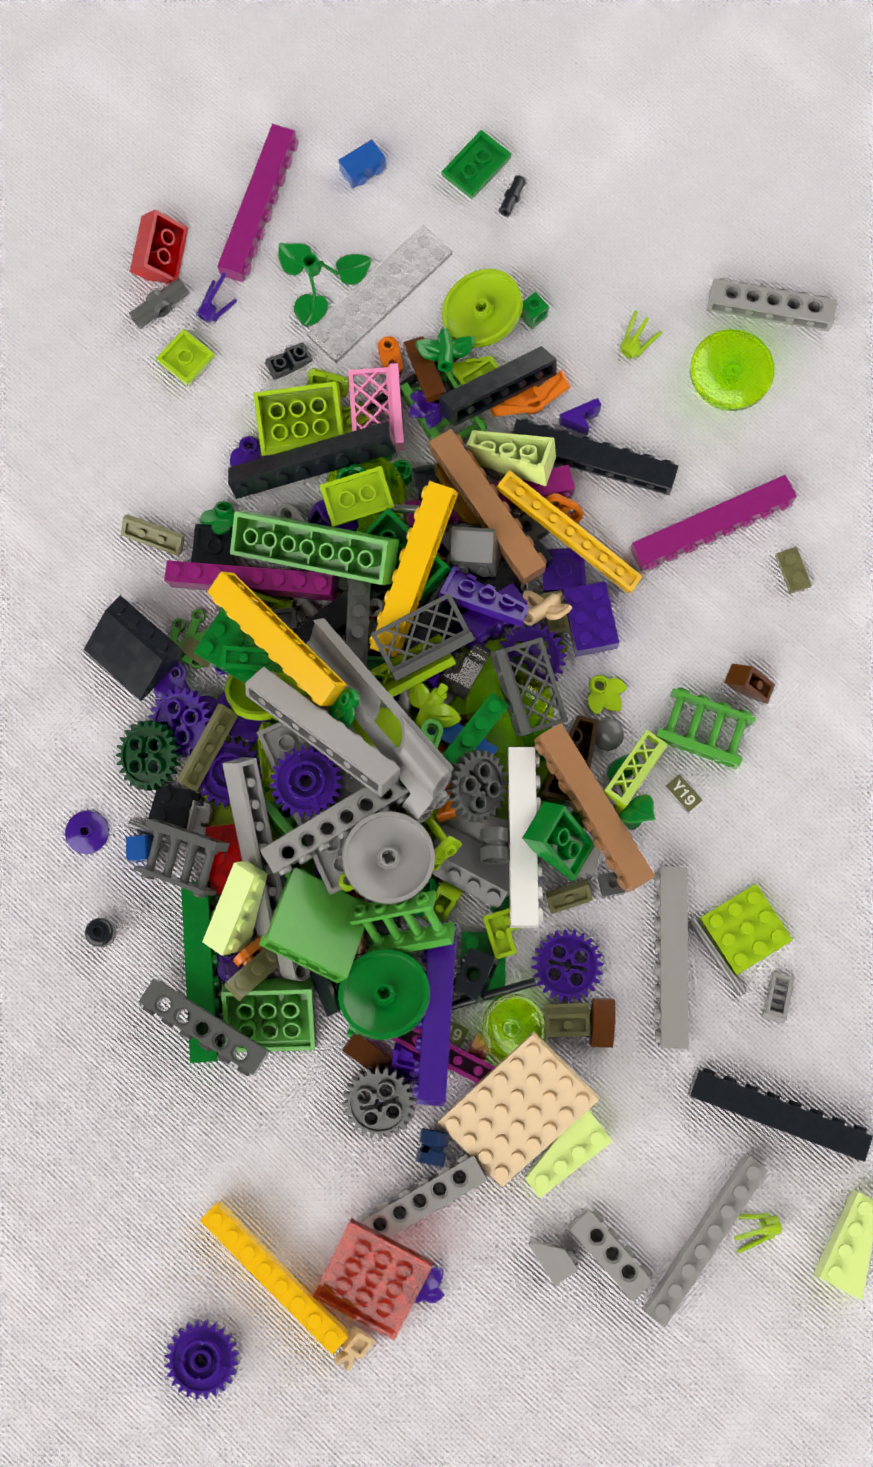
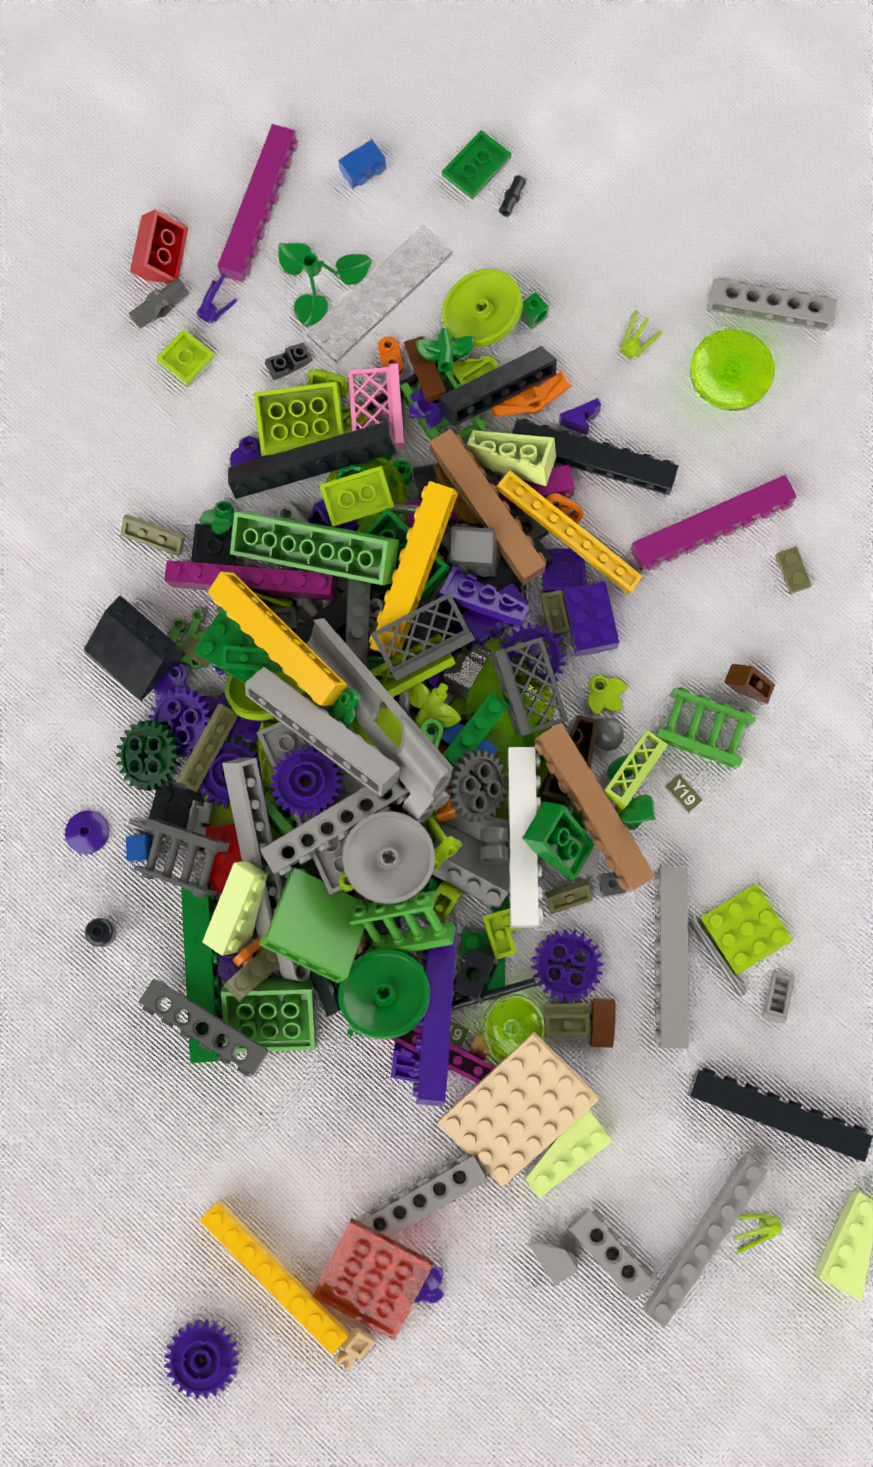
(366, 1053): reddish brown slope -> none
(385, 1121): dark grey gear -> none
(432, 1147): dark blue wheel -> none
(541, 608): tan plant -> none

